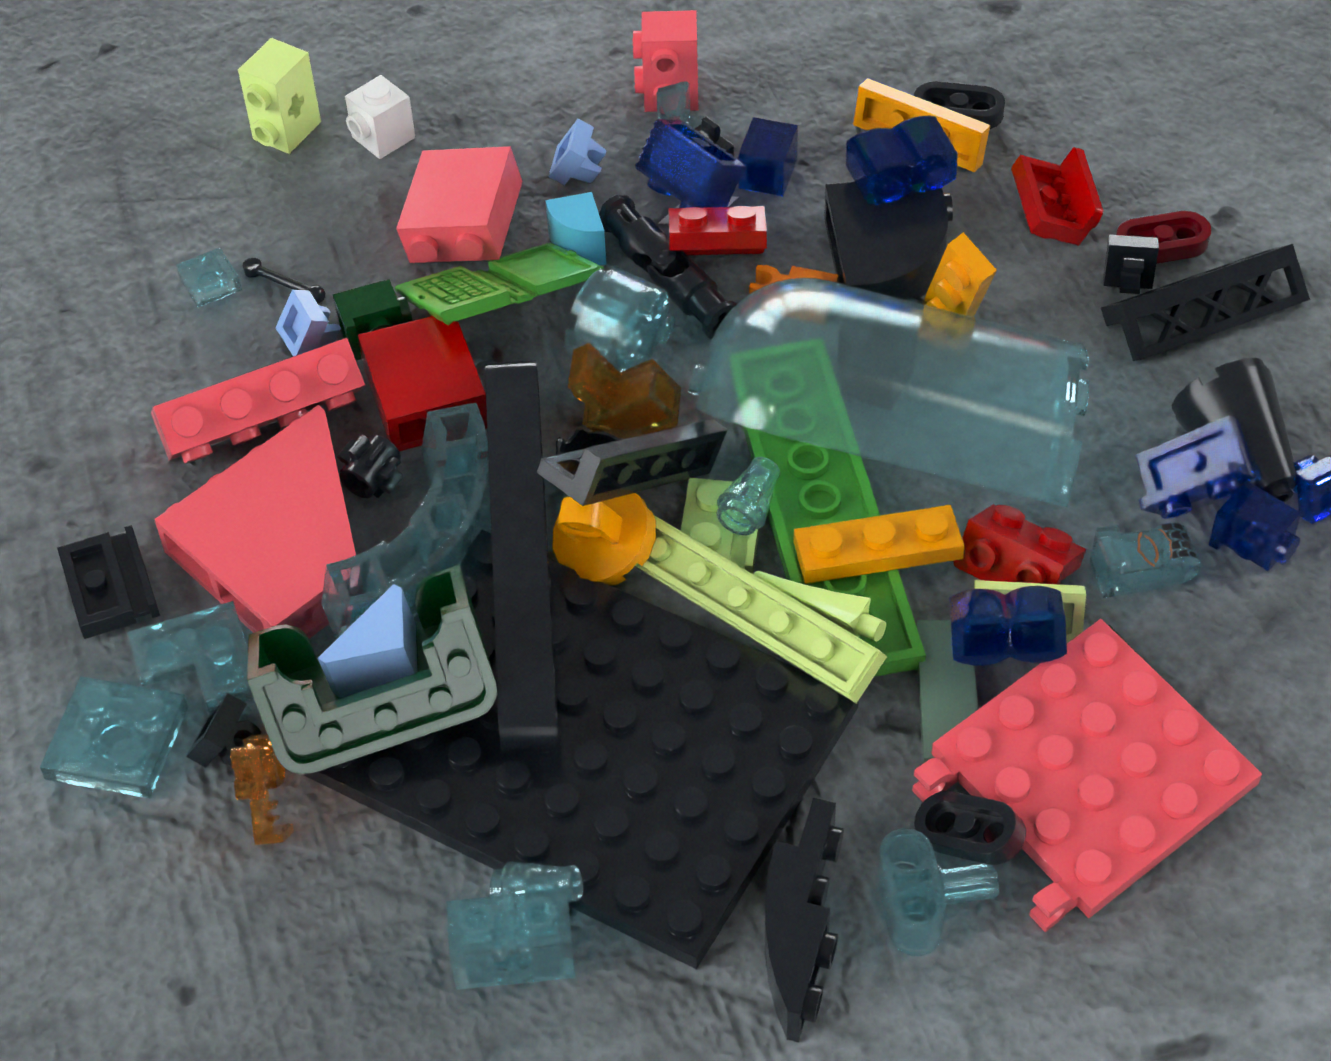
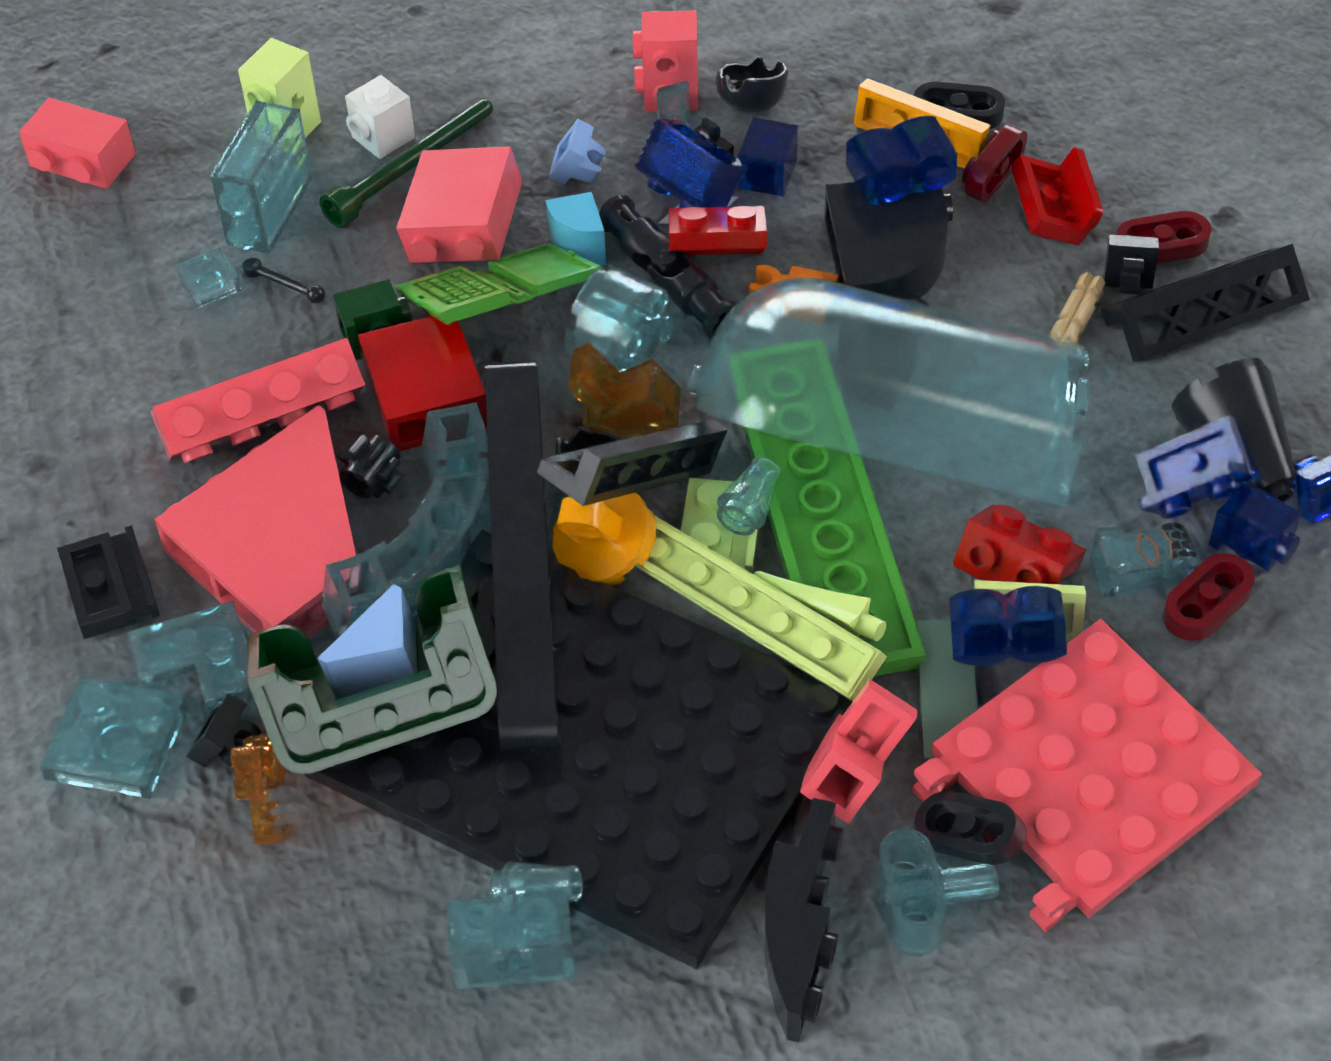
(77, 143): none -> coral brick
(262, 176): none -> clear light blue brick
(305, 323): light blue tile -> none
(343, 204): none -> dark green piece
(752, 86): none -> black hair
(855, 749): none -> coral brick
(878, 544): light orange plate -> none
(960, 278): light orange plate -> none
(993, 166): none -> dark red plate
(1079, 307): none -> tan axle
(1204, 599): none -> dark red plate

